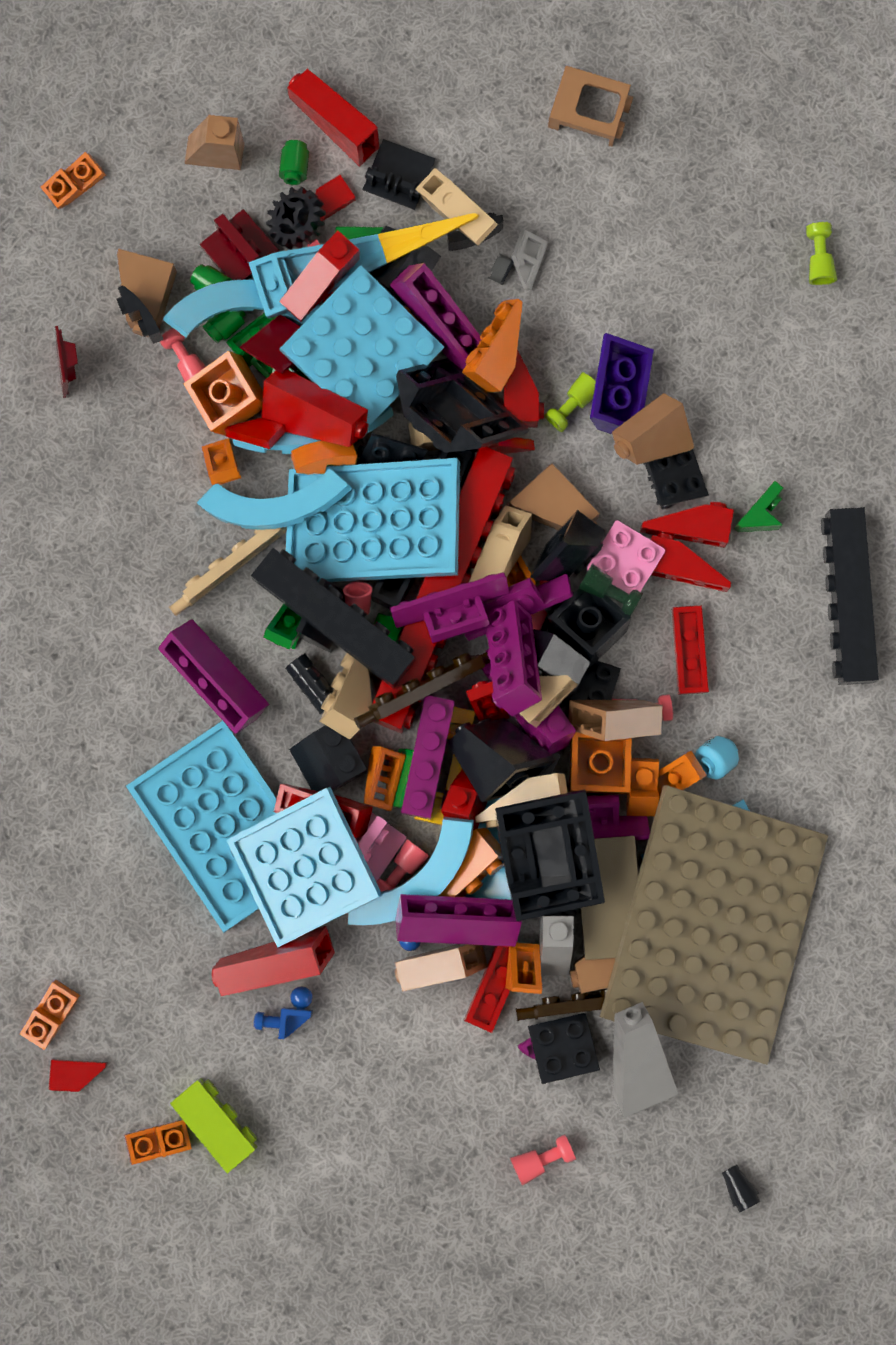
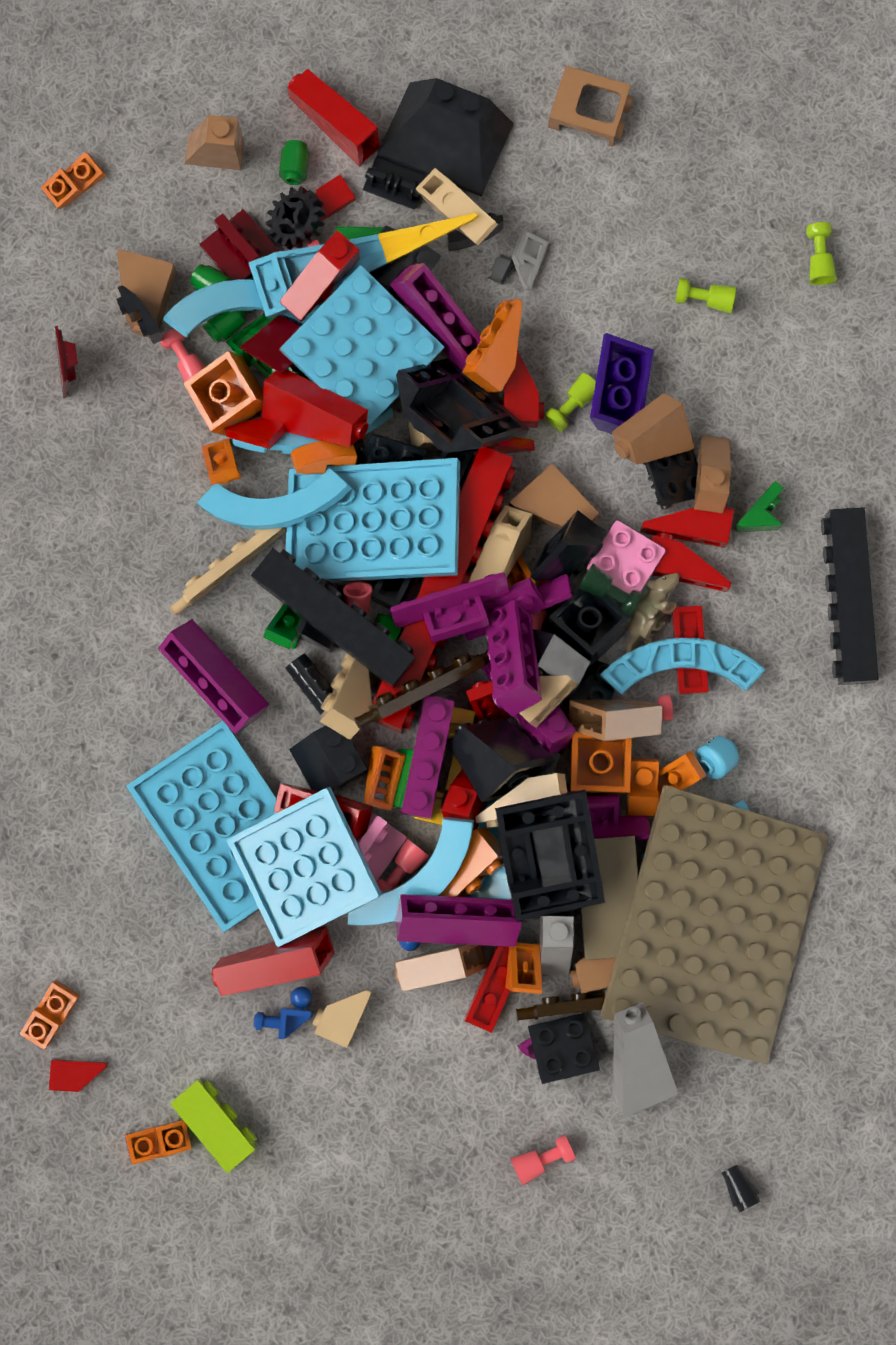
(341, 1018): none -> tan slope
(447, 131): none -> black slope
(648, 613): none -> dark tan animal
(682, 653): none -> medium azure tile
(713, 474): none -> medium nougat slope
(717, 297): none -> lime piece

